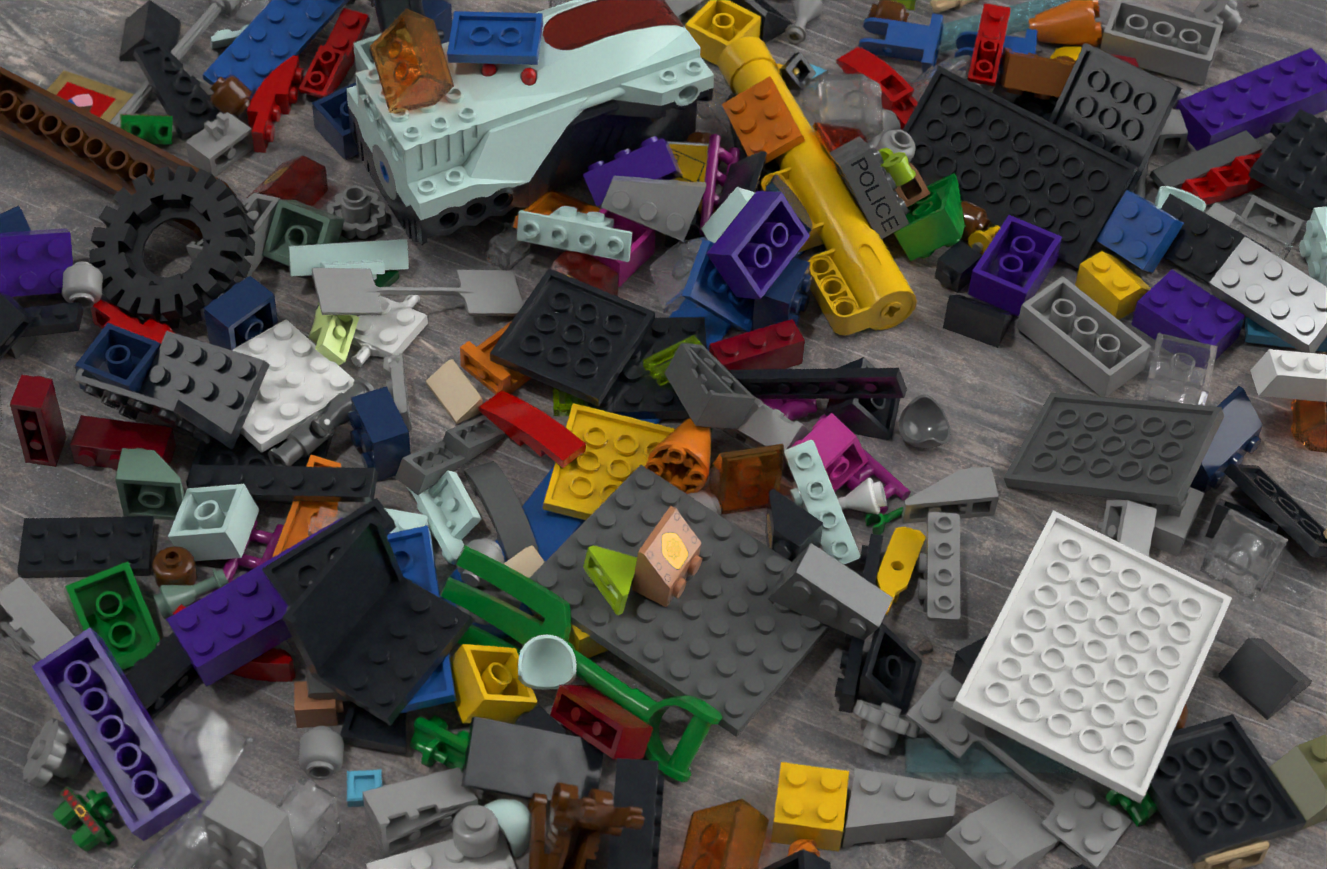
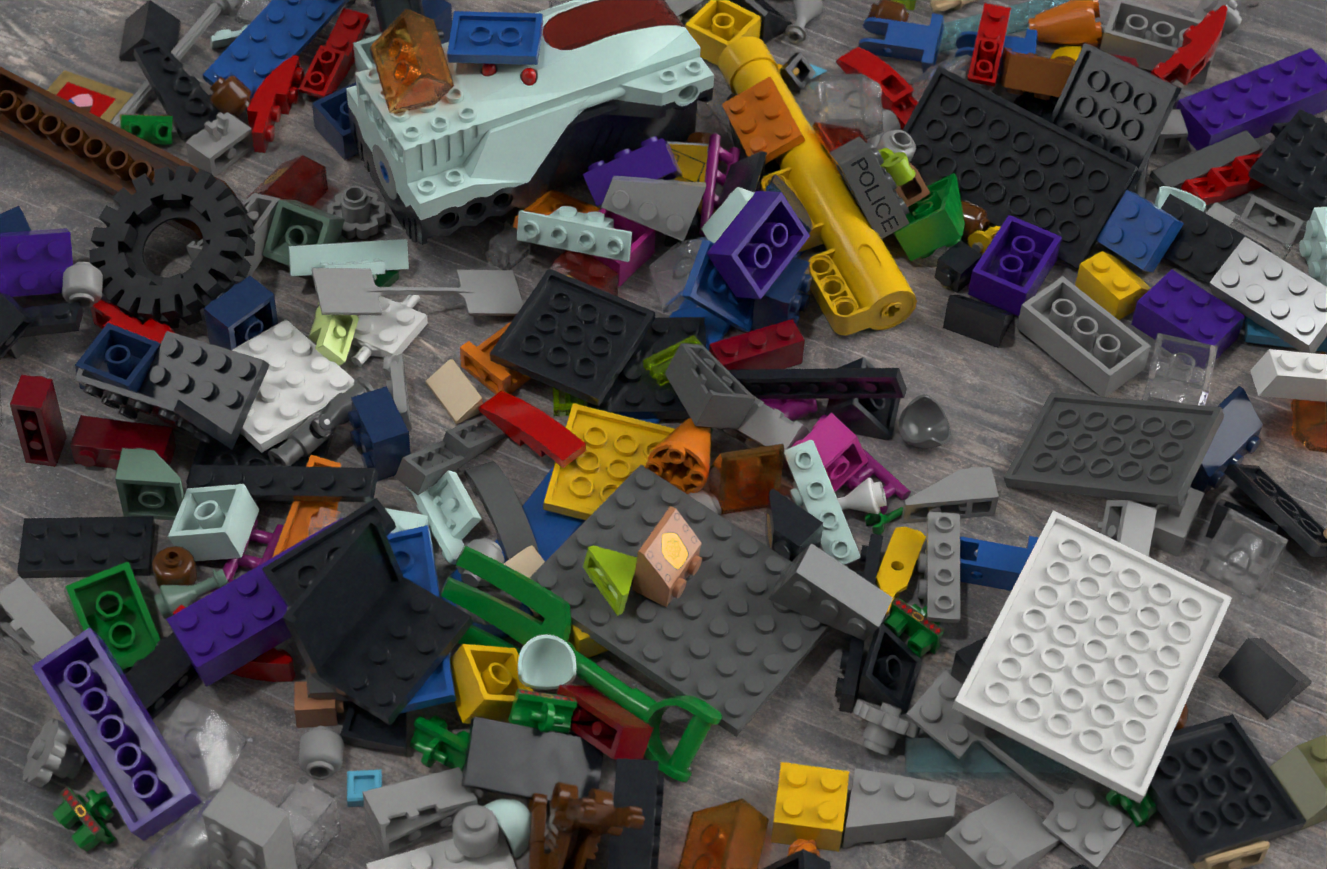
(542, 711): none -> green hips
(913, 621): none -> green hips
(994, 564): none -> blue piece
(1196, 49): none -> red slope

